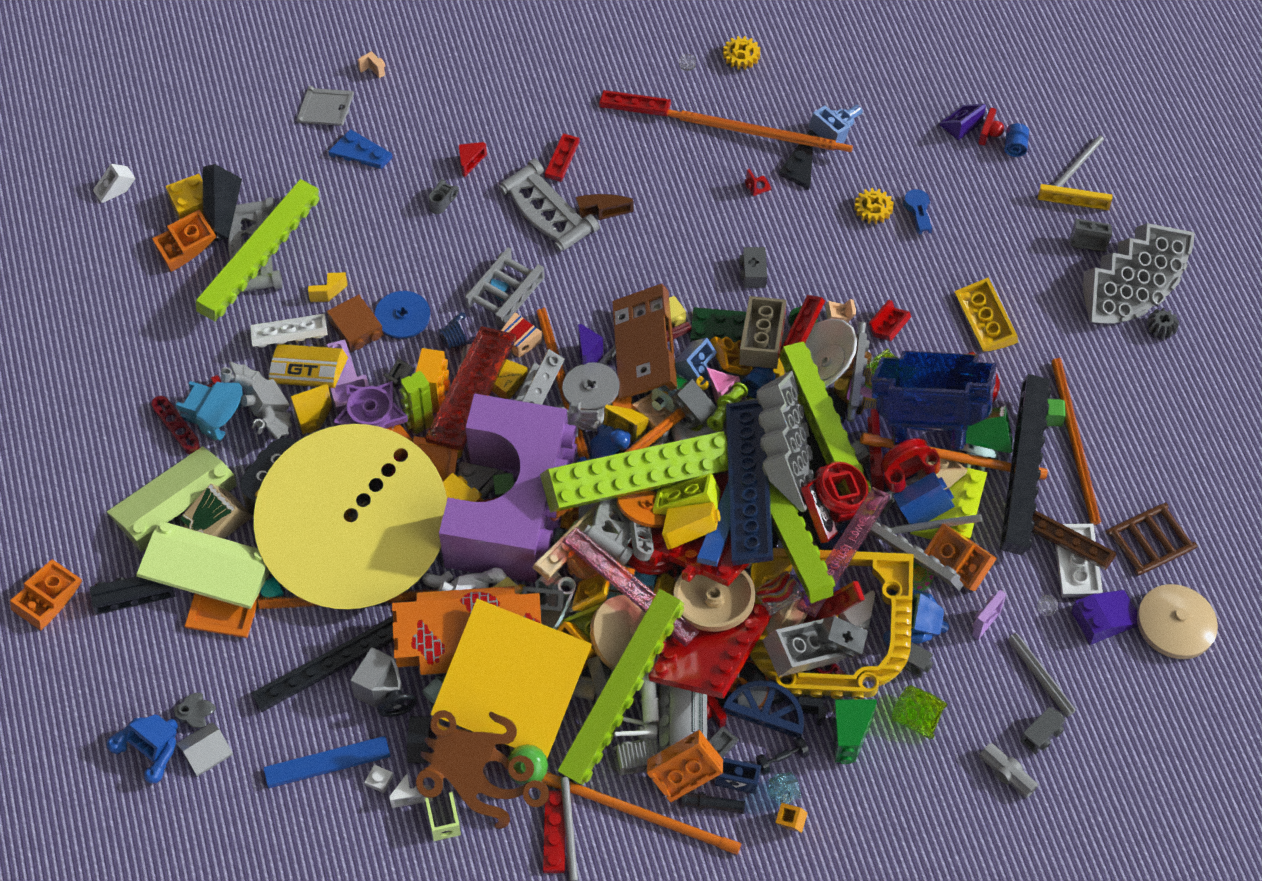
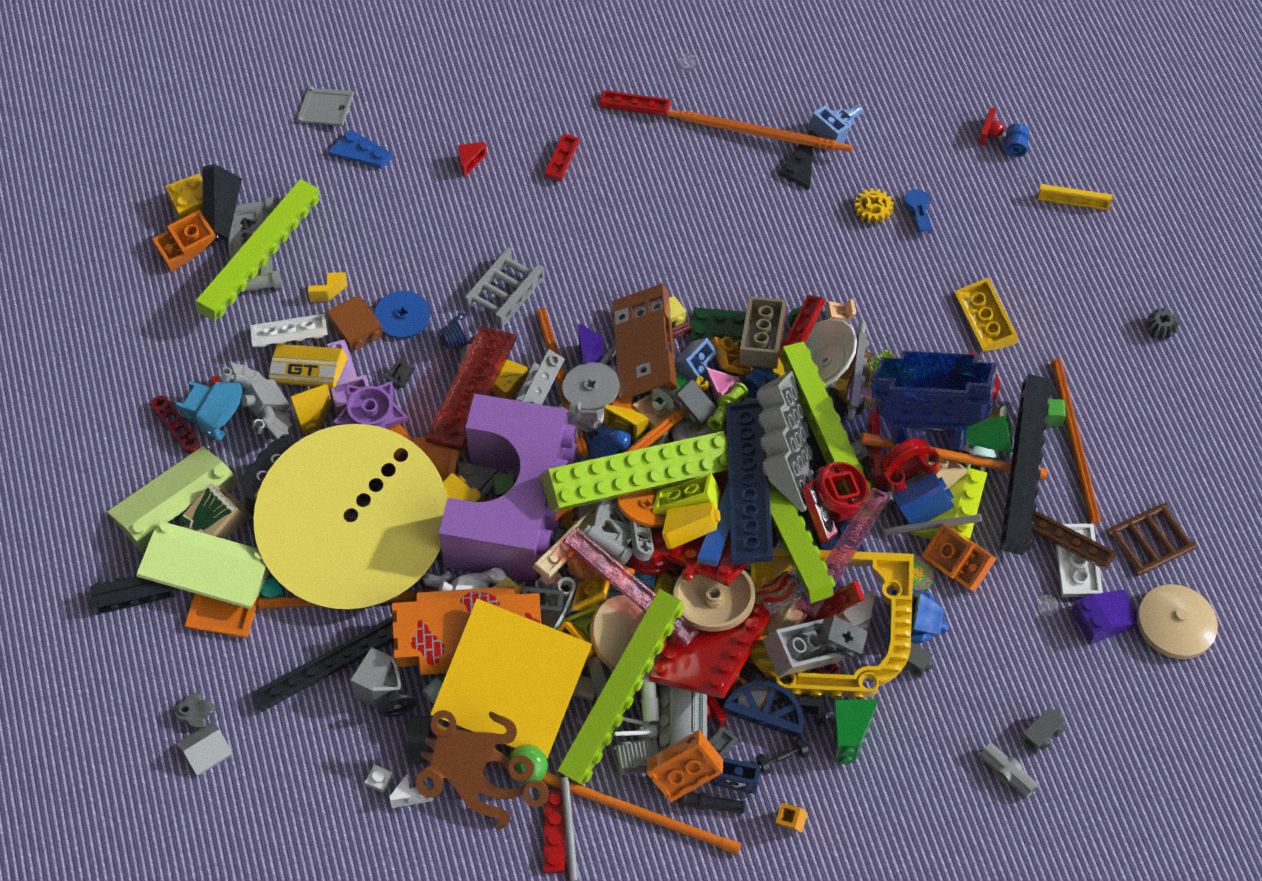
(45, 594): orange slope -> none
(114, 182): white slope -> none
(152, 738): blue torso -> none
(326, 762): blue tile -> none
(373, 62): light nougat bracket -> none
(416, 402): lime brick -> none
(434, 367): light orange brick -> none
(442, 196): dark grey piece -> none
(453, 828): yellowish green piece -> none
(500, 285): dark azure tile -> none
(527, 334): light nougat torso -> none
(530, 178): light grey piece -> none
(603, 205): reddish brown slope -> none
(741, 52): yellow gear -> none
(751, 183): red bracket -> none
(754, 267): dark grey brick -> none
(784, 788): clear light blue brick -> none
(888, 321): red bracket -> none
(918, 711): clear neon green slope -> none
(929, 563): light grey plate -> none
(964, 120): dark purple slope -> none
(986, 616): lavender plate -> none
(1041, 674): light grey axle -> none
(1079, 161): light grey piece -> none
(1090, 235): dark grey hinge -> none
(1137, 275): light grey brick -> none

